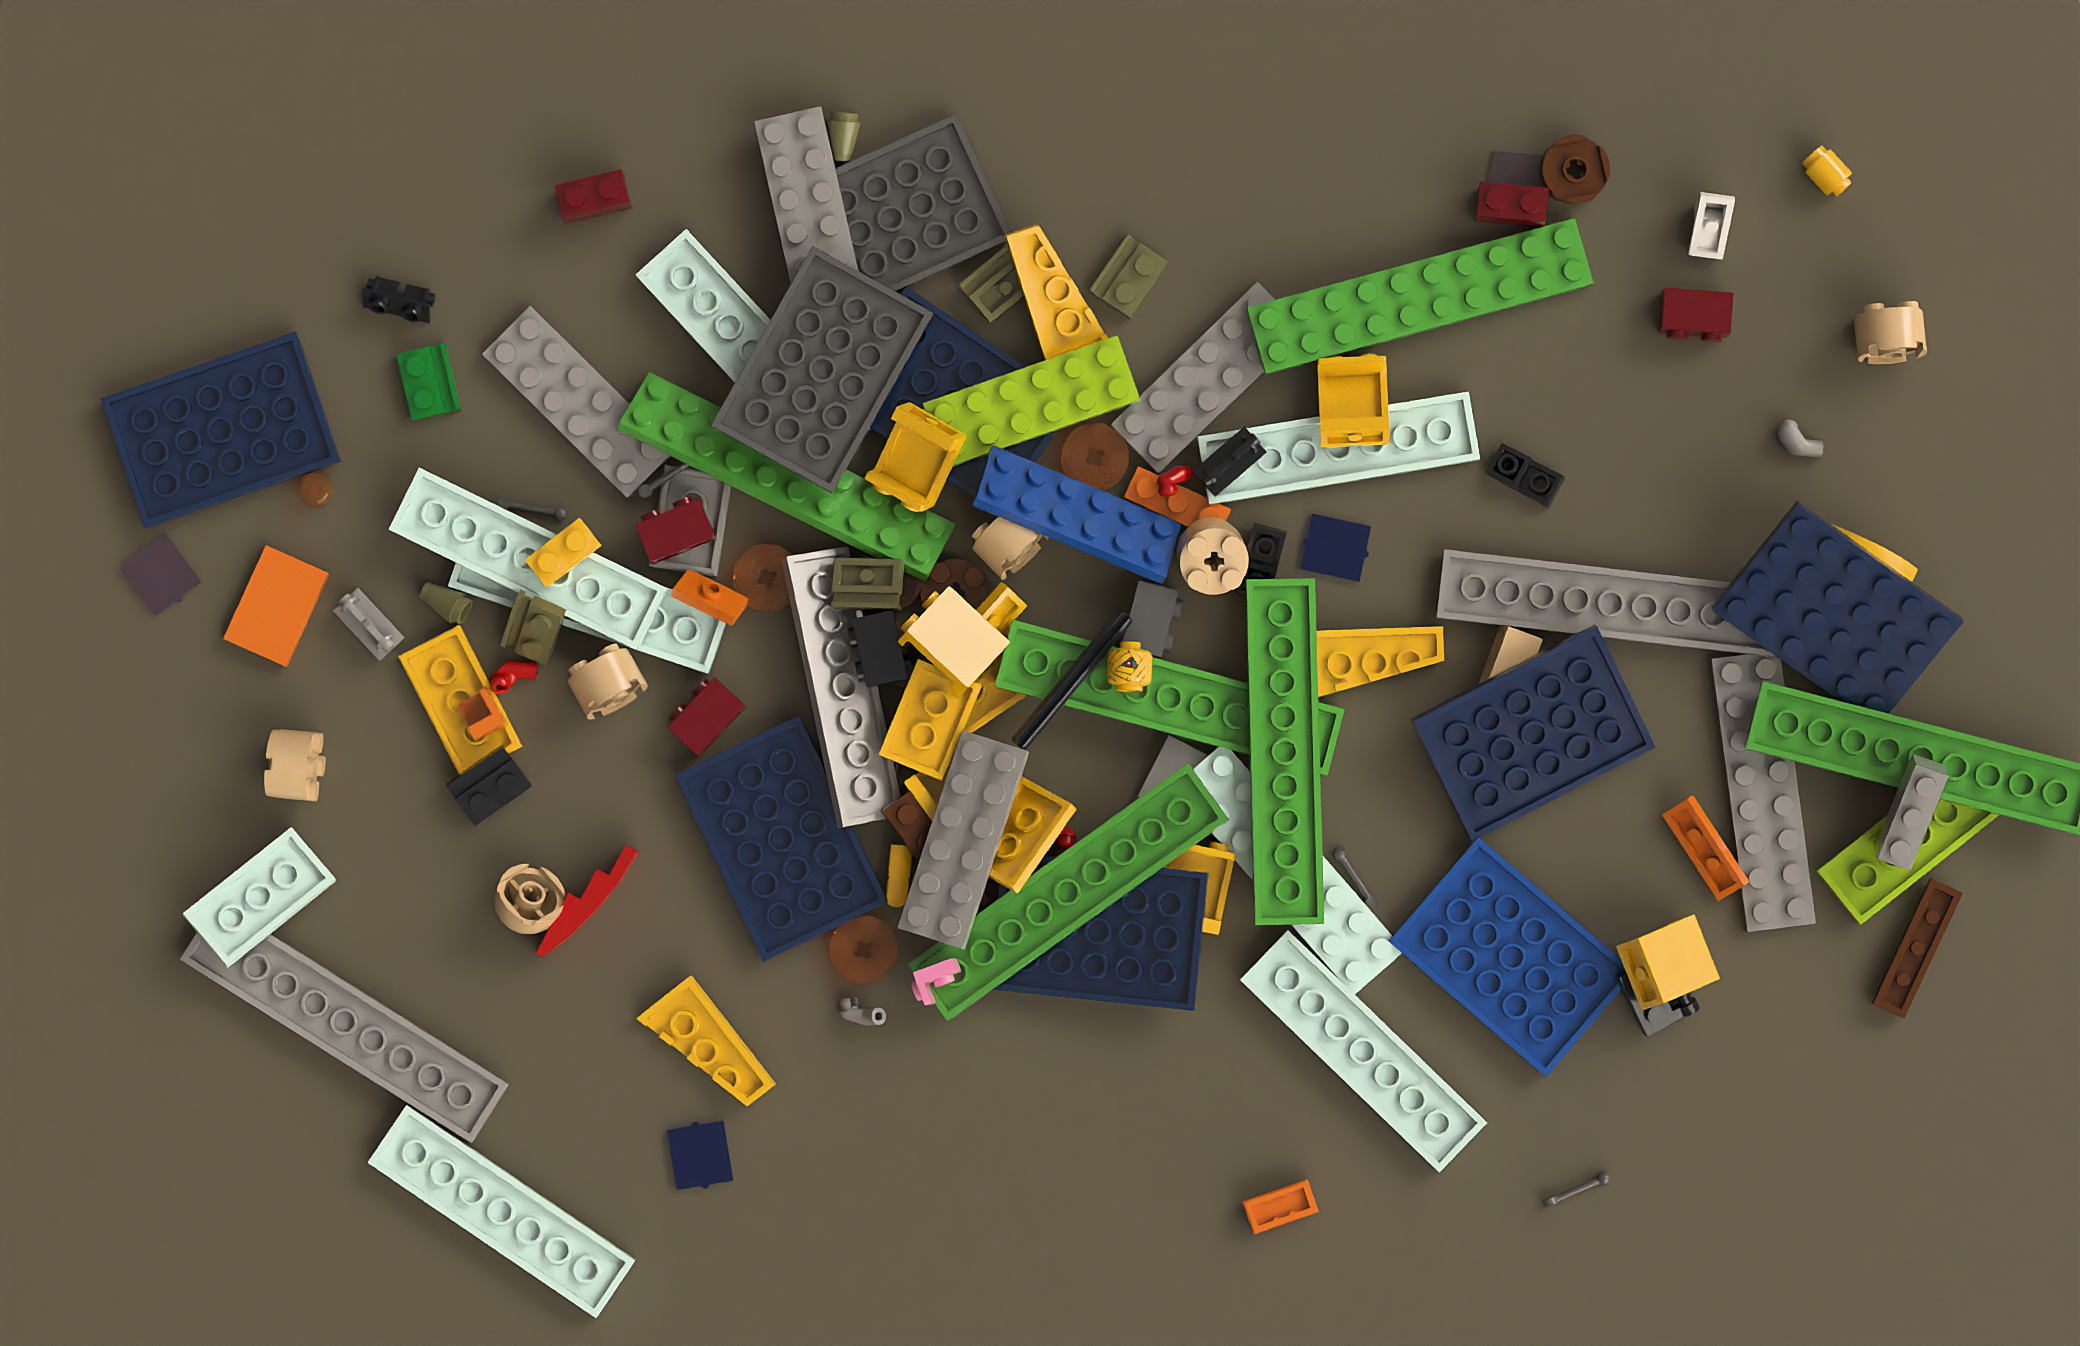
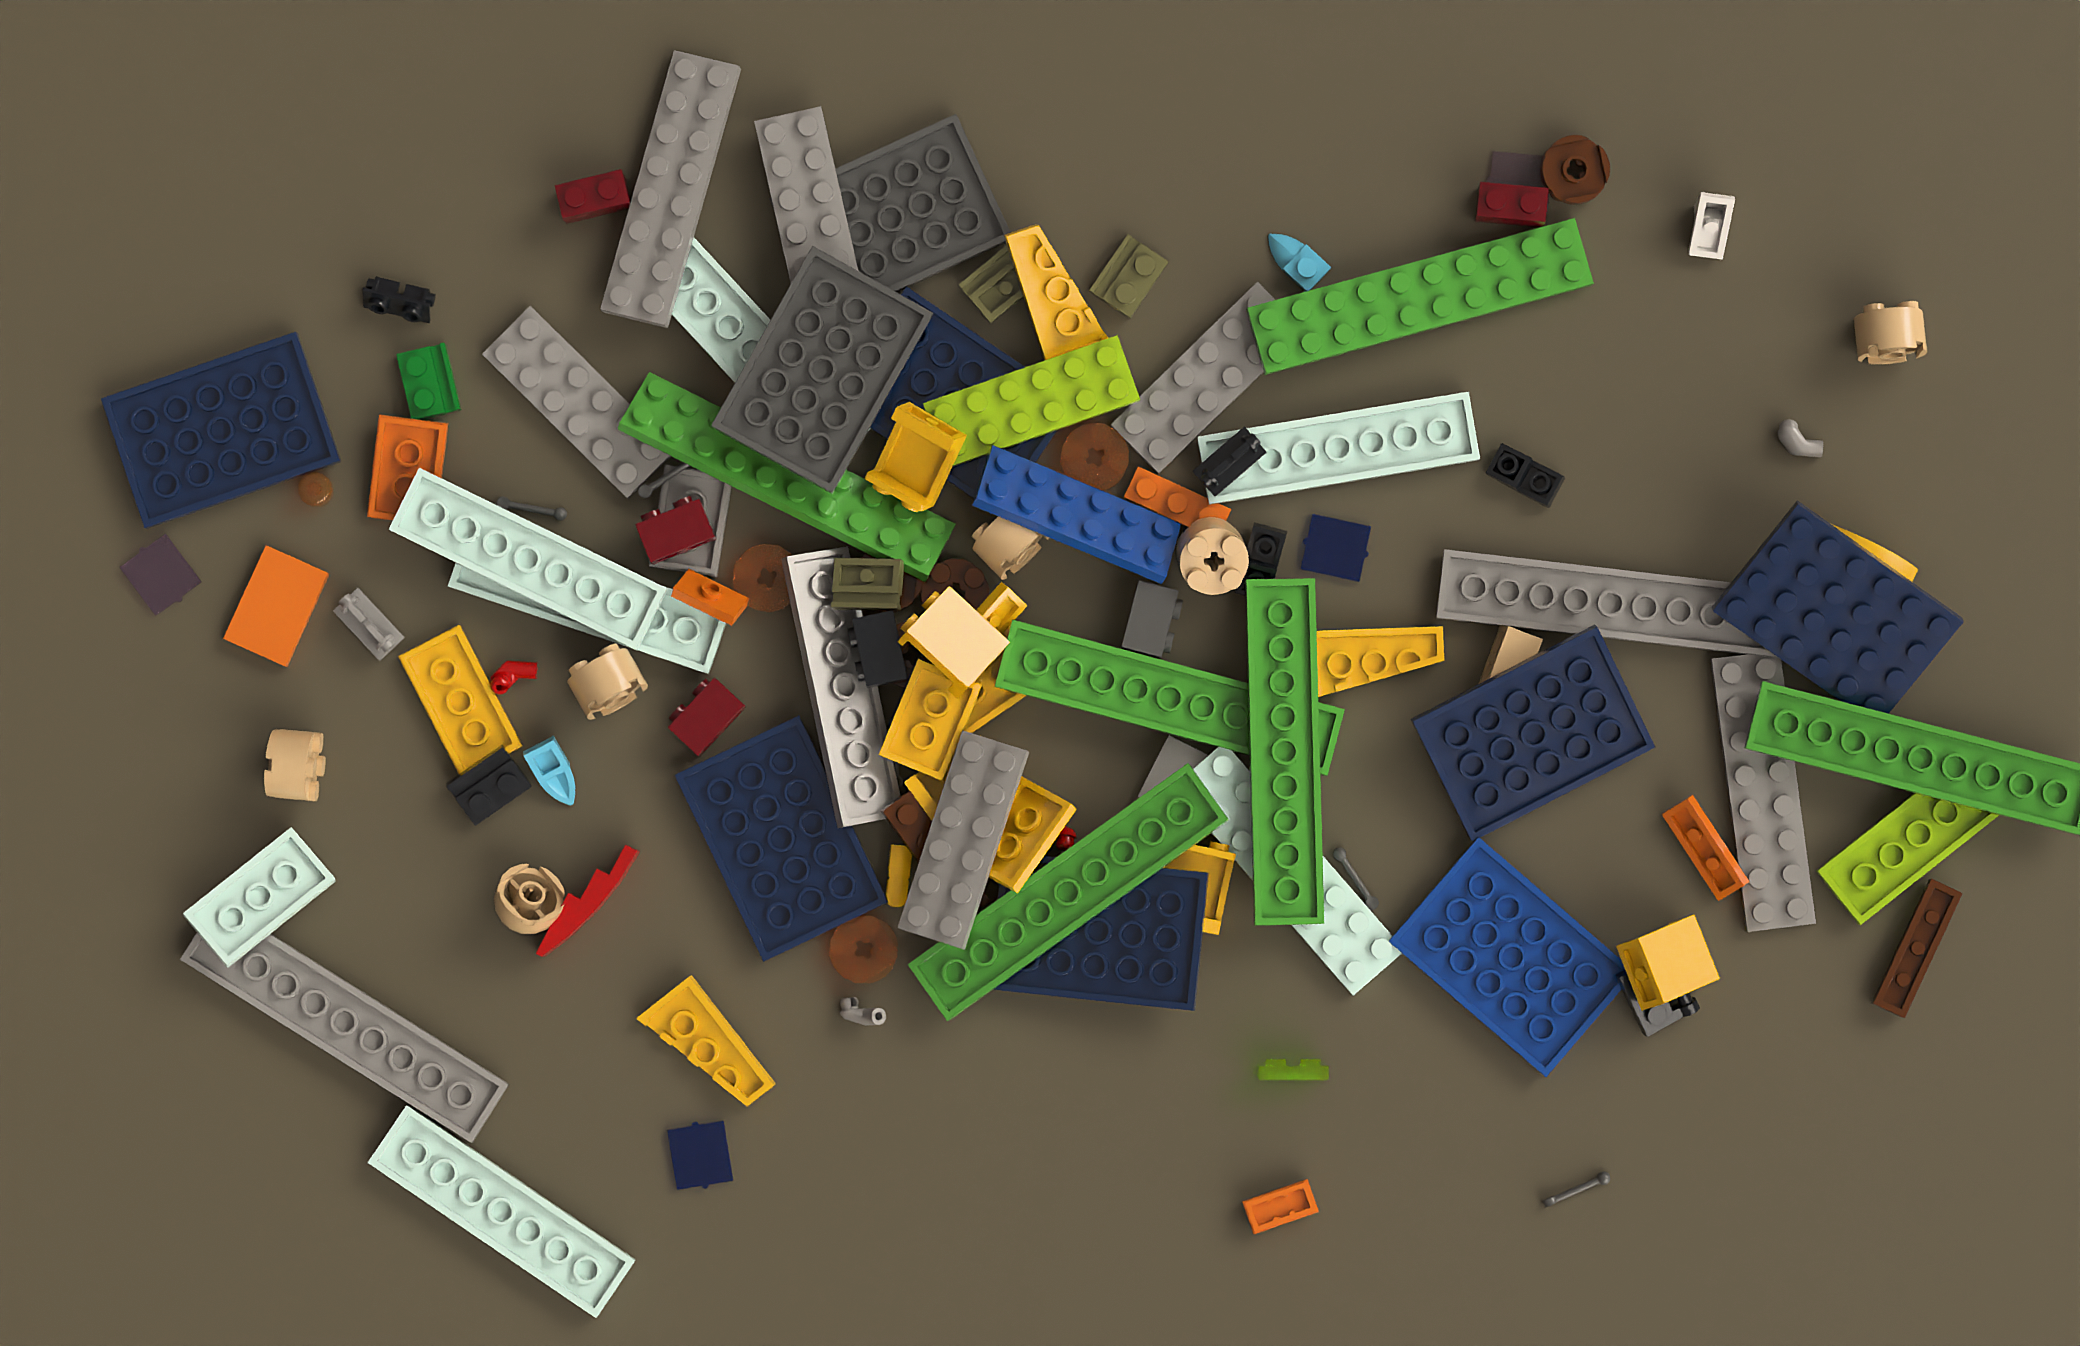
(399, 452): none -> orange tile
(447, 602): olive cone -> none
(482, 714): orange panel -> none
(533, 627): olive plate -> none
(552, 770): none -> medium azure plate
(563, 552): yellow plate -> none
(670, 189): none -> light grey plate
(843, 132): olive cone -> none
(940, 974): bright pink bracket -> none
(1072, 679): black axle -> none
(1129, 667): yellow head -> none
(1168, 480): red arm -> none
(1297, 260): none -> medium azure plate
(1307, 1070): none -> clear neon green plate
(1353, 401): yellow panel -> none
(1363, 1051): light aqua plate -> none
(1695, 313): dark red brick -> none
(1827, 171): yellow brick -> none
(1911, 811): light grey brick -> none

